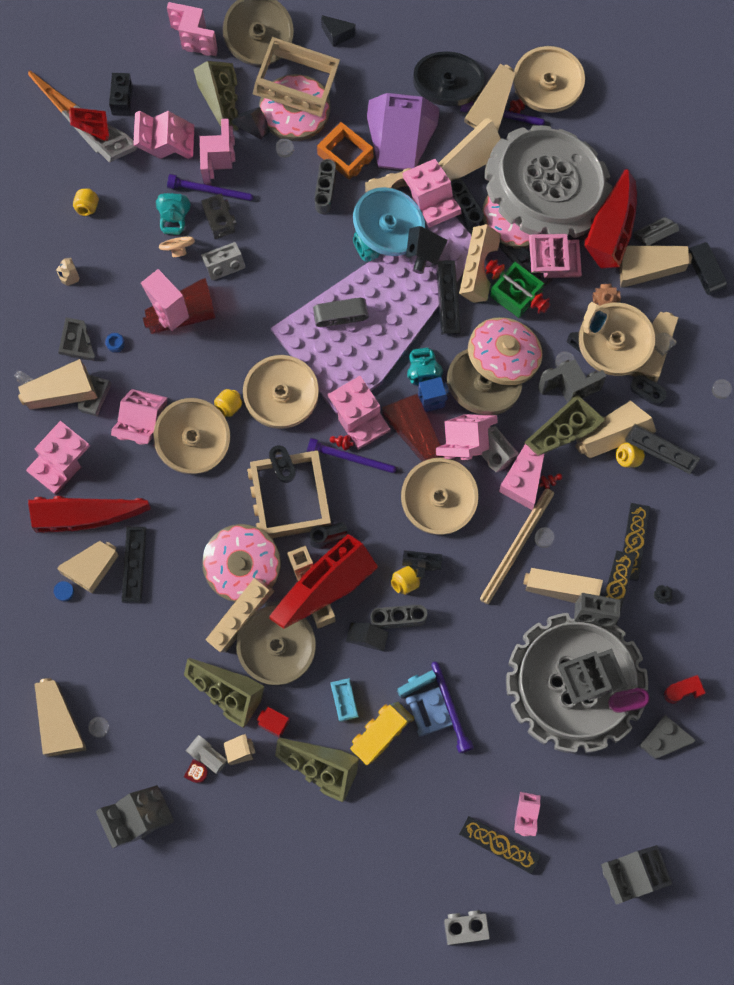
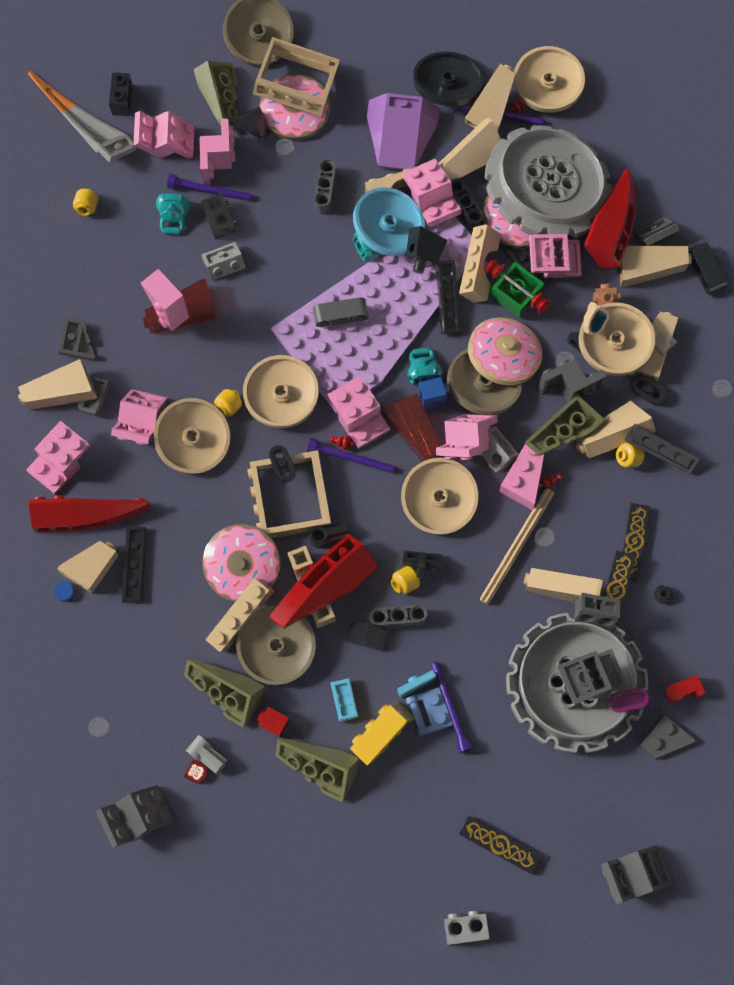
(22, 377): clear tile -> none
(56, 722): tan slope -> none
(67, 272): tan rock -> none
(90, 121): red wing -> none
(115, 342): blue tile -> none
(177, 245): light nougat piece -> none
(192, 29): bright pink bracket -> none
(239, 749): tan slope -> none
(333, 138): orange window -> none
(337, 30): black slope -> none
(527, 814): bright pink brick -> none

